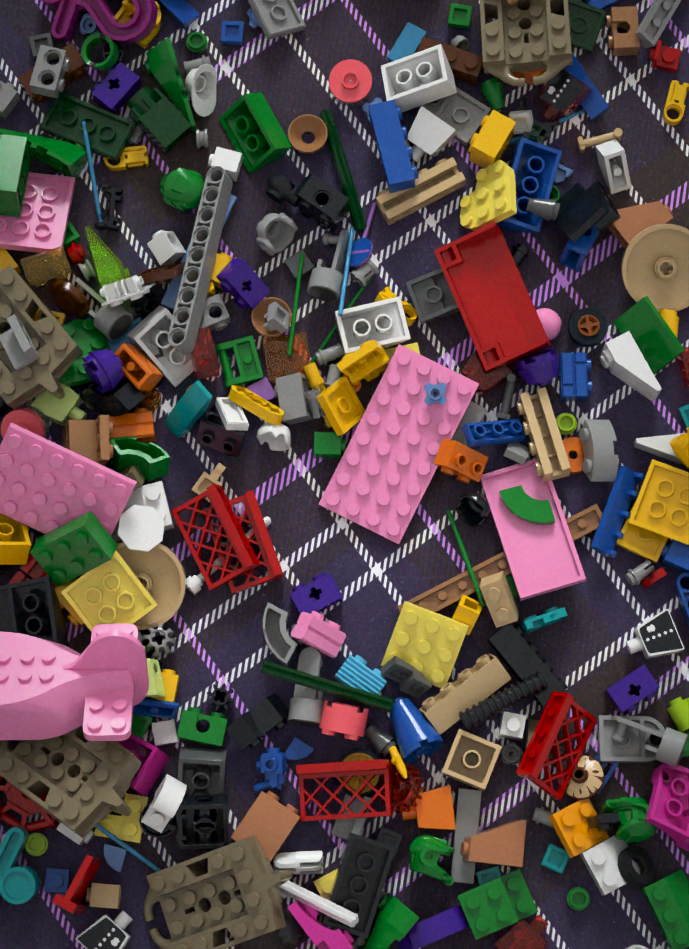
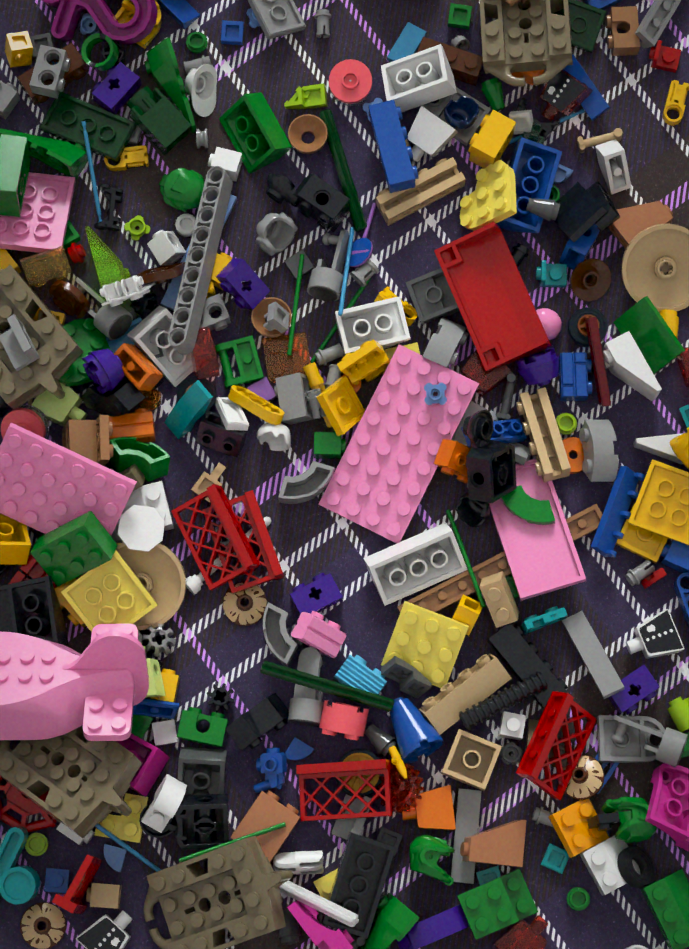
(18, 49): none -> yellow brick
(54, 929): none -> tan dish
(87, 270): light grey bush -> none
(133, 223): none -> lime plate
(185, 224): none -> white tile
(245, 615): none -> tan dish
(258, 833): none -> green piece
(306, 485): none -> light grey brick
(308, 97): none -> lime slope
(322, 17): none -> light grey pin
(415, 563): none -> white slope
(445, 342): none -> light grey brick
(461, 113): none -> dark blue hair
(489, 462): none -> black brick
(552, 275): none -> teal bracket
(593, 655): none -> light grey tile
(596, 285): none -> reddish brown dish
(598, 361): none -> dark red tile

